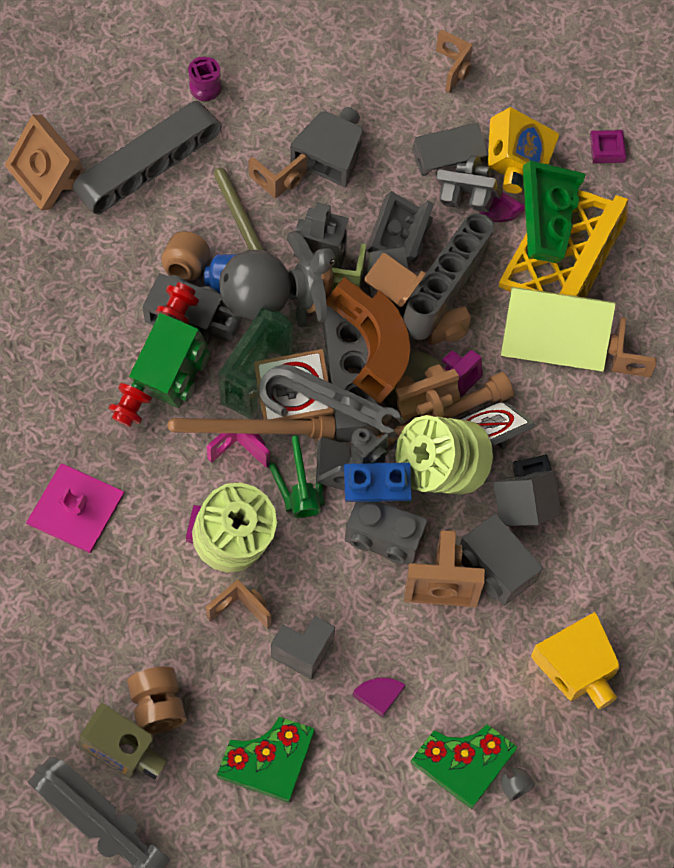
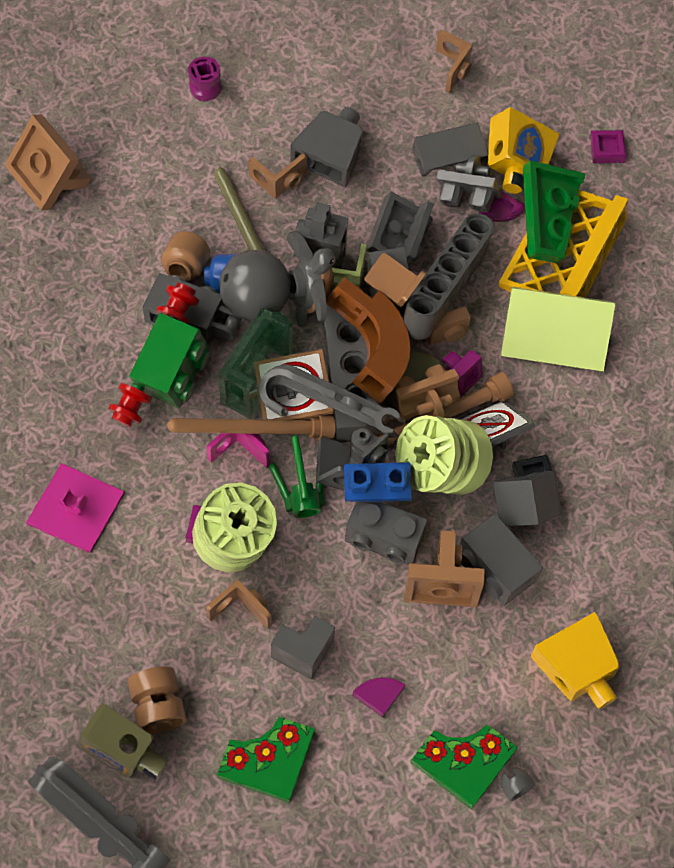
(146, 157): dark grey beam -> none
(621, 360): medium nougat bracket -> none

